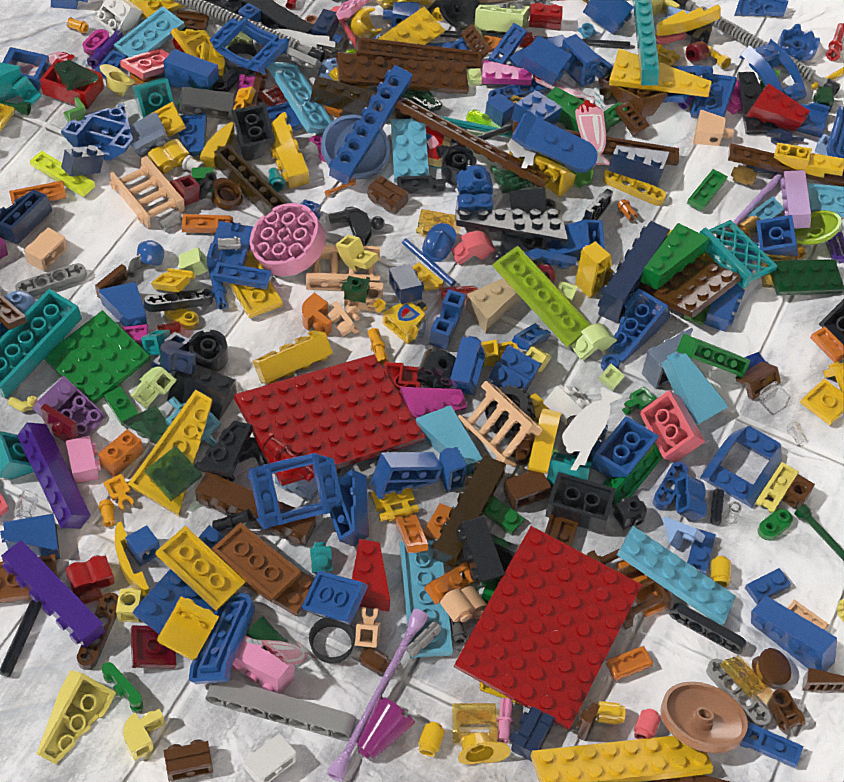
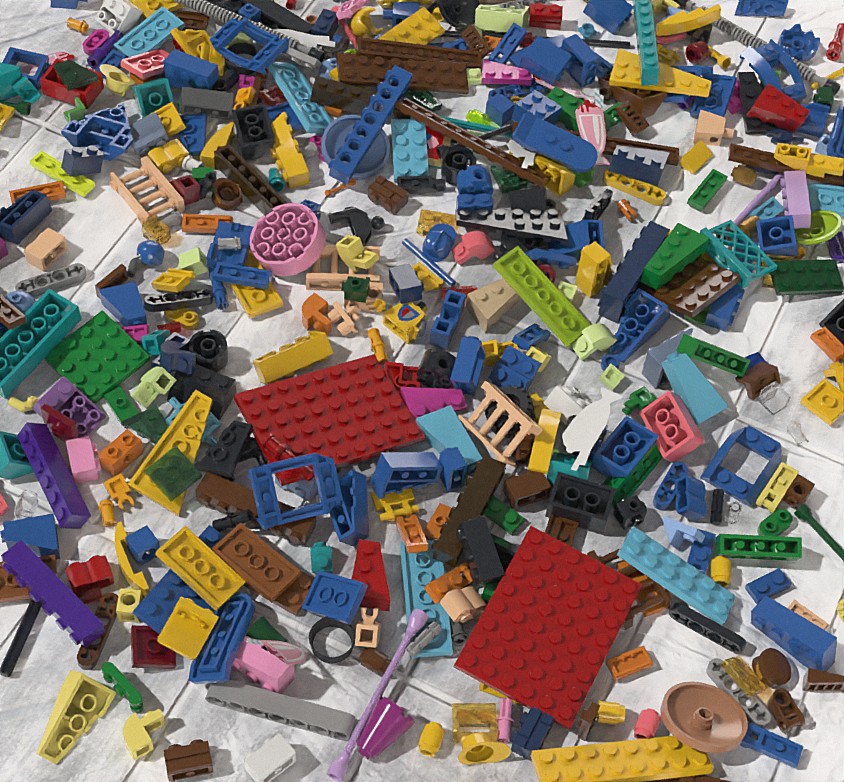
(156, 230): none -> clear yellow brick
(696, 157): none -> yellow slope
(759, 547): none -> green brick

